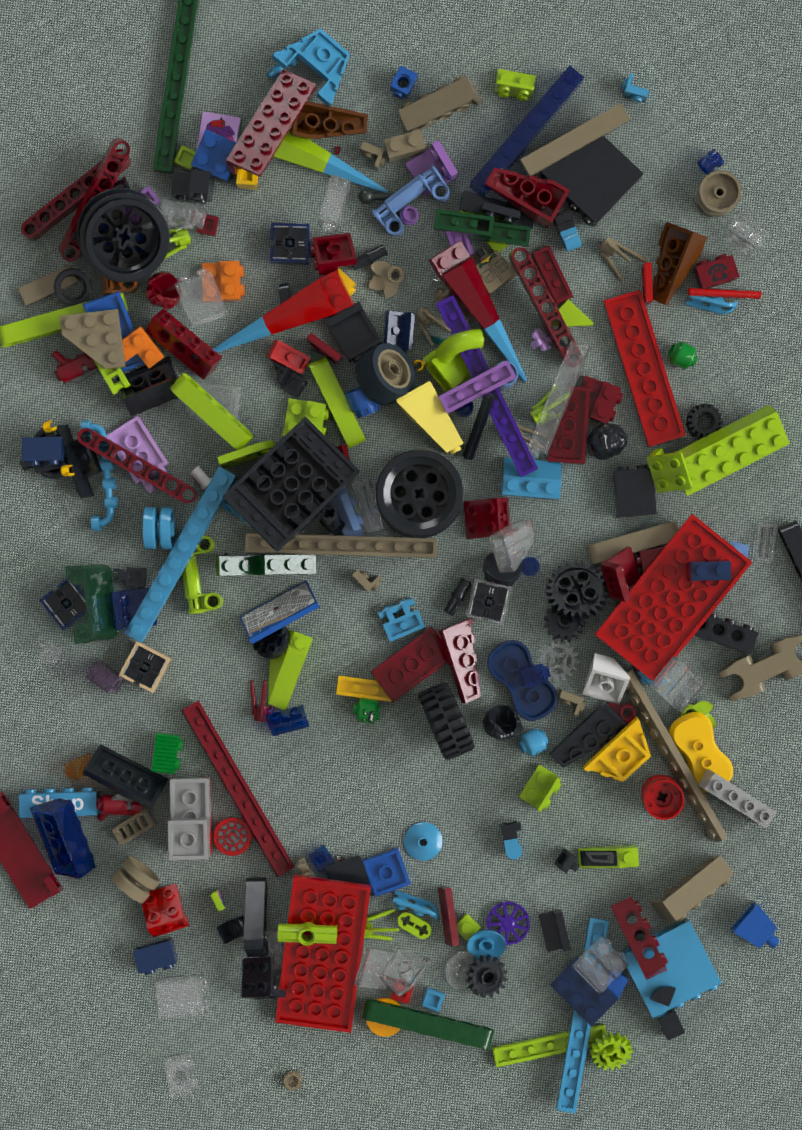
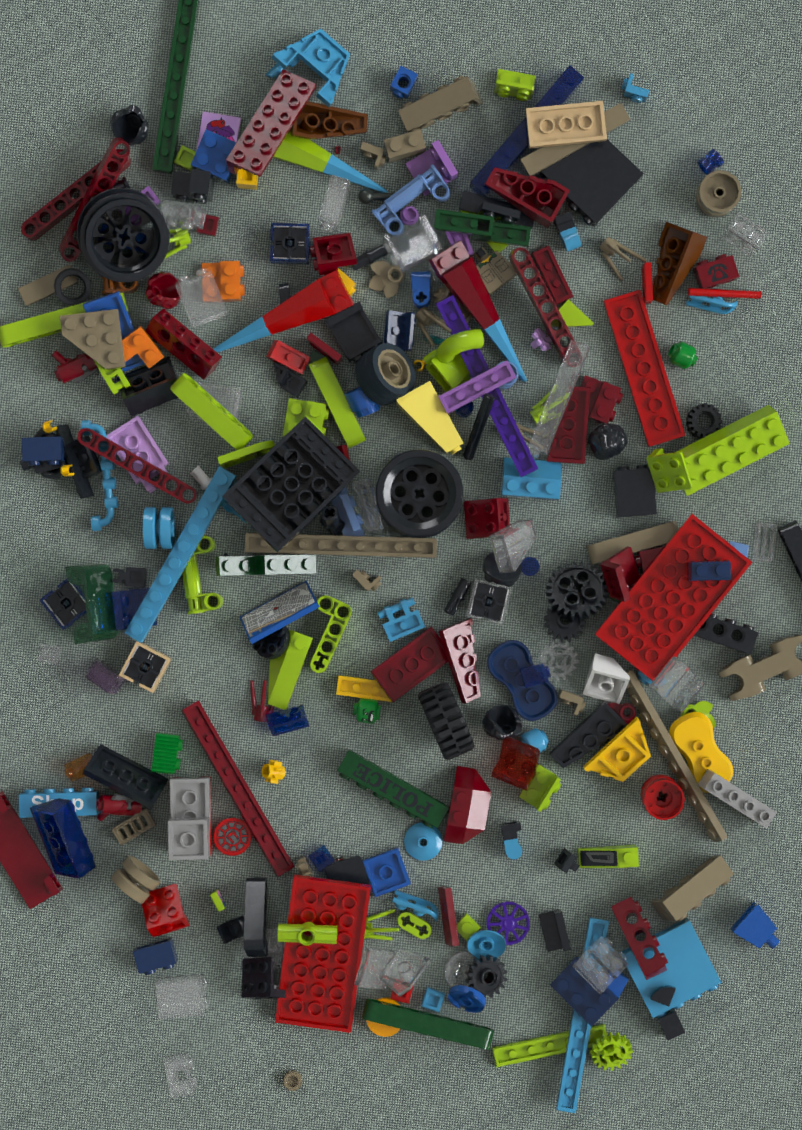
(129, 125): none -> black hair
(273, 771): none -> yellow gear
(328, 636): none -> lime beam
(392, 788): none -> dark green brick
(413, 245): none -> clear panel
(421, 286): none -> blue piece
(467, 806): none -> dark red wedge
(467, 998): none -> blue tile
(516, 763): none -> clear red bracket
(566, 124): none -> tan plate

